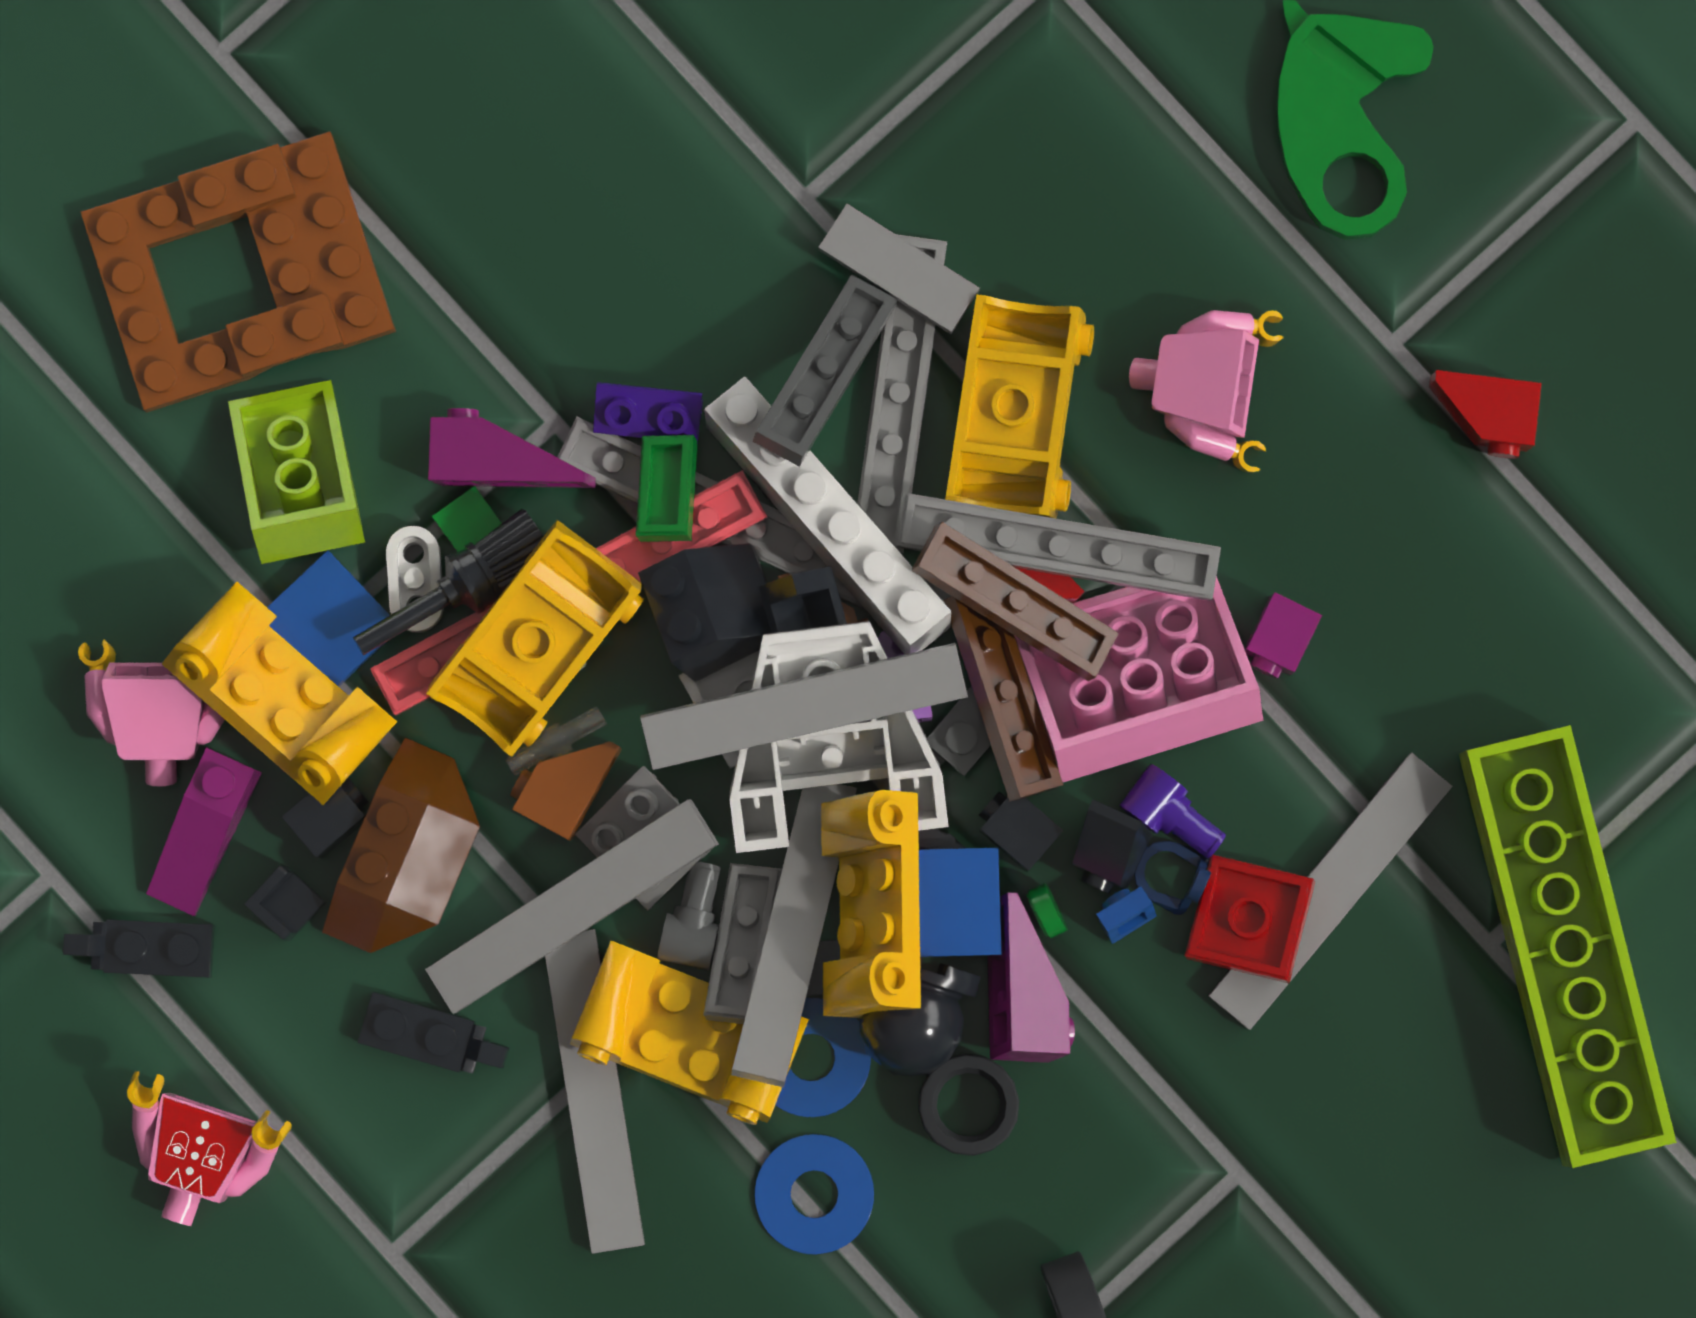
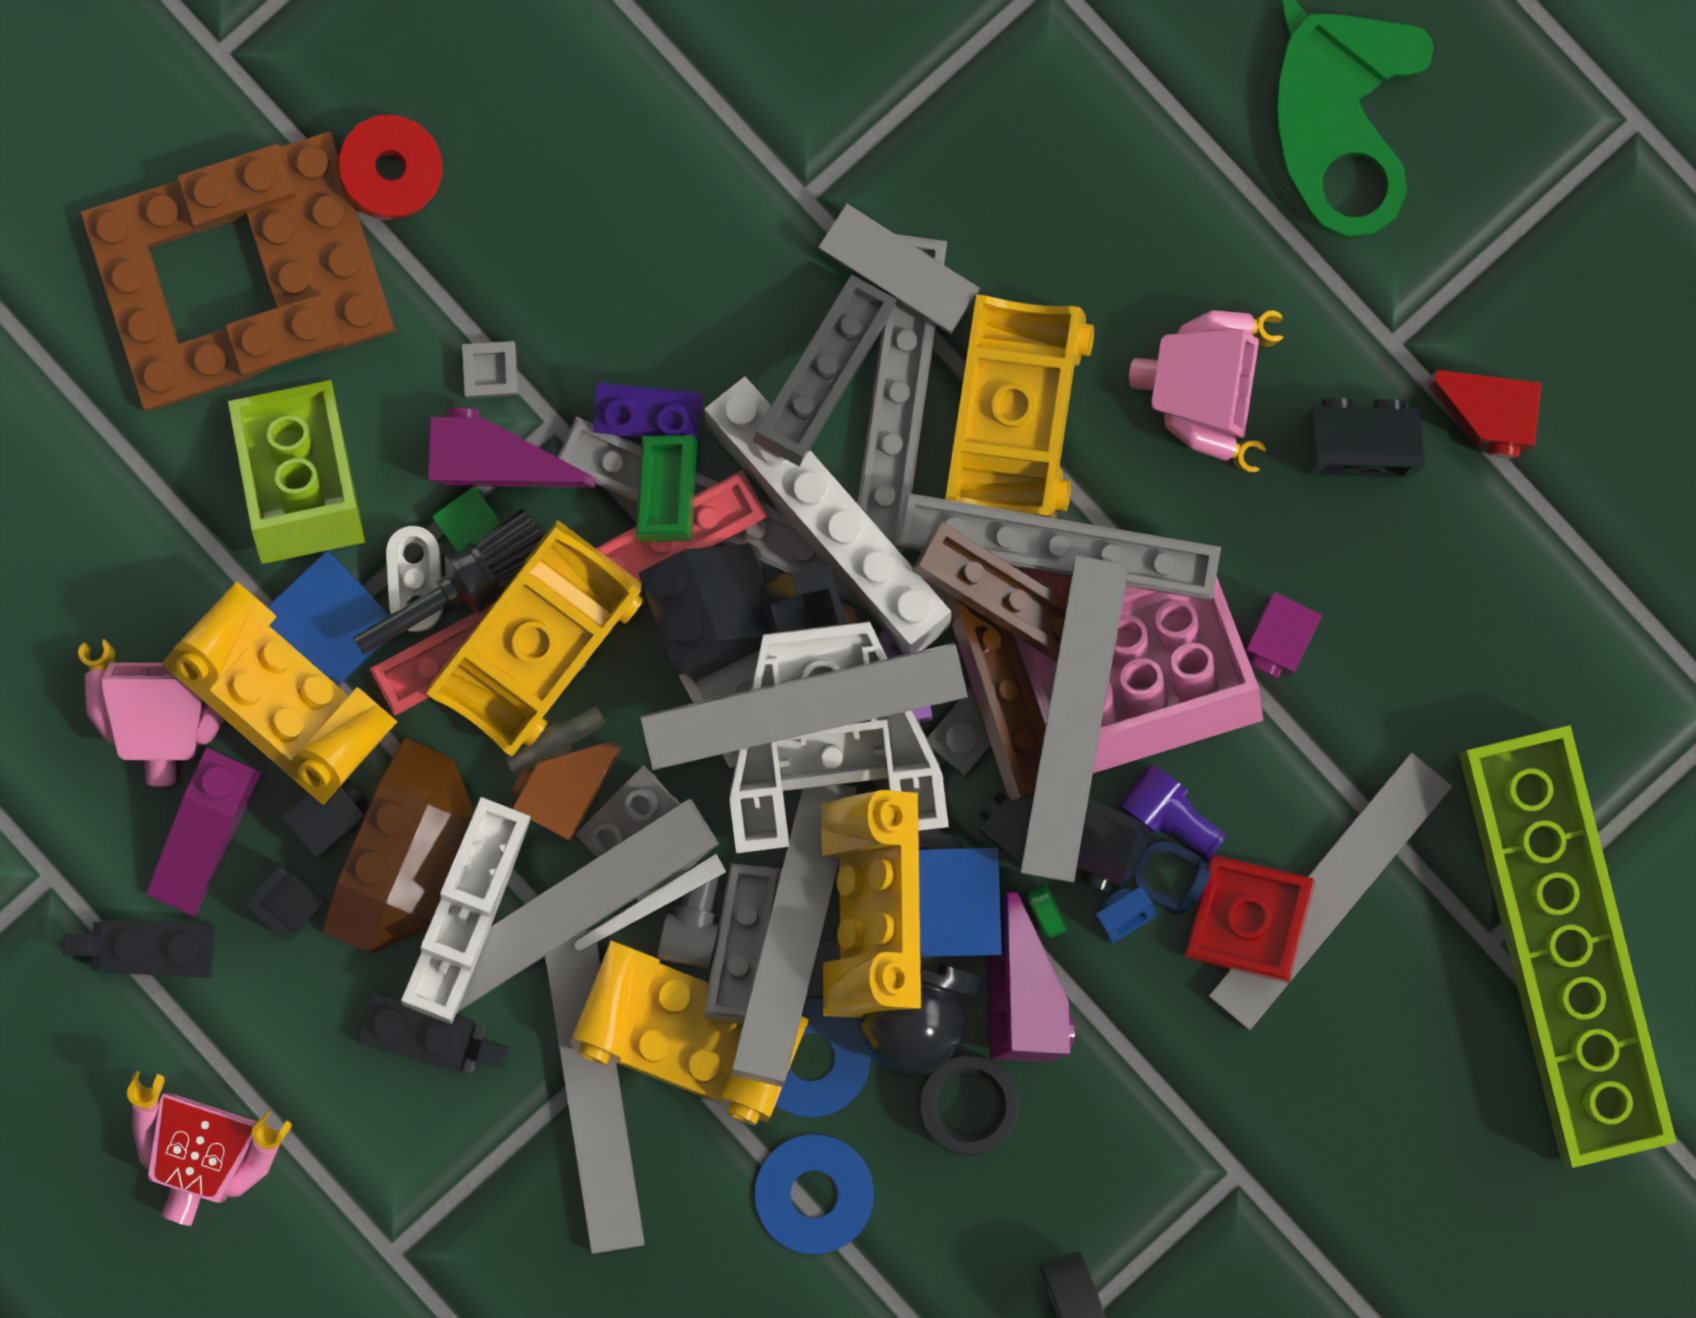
(393, 137): none -> red tile
(466, 910): none -> white slope
(490, 370): none -> light grey tile
(680, 886): none -> white sticker
(1074, 719): none -> light grey tile
(1364, 440): none -> black slope

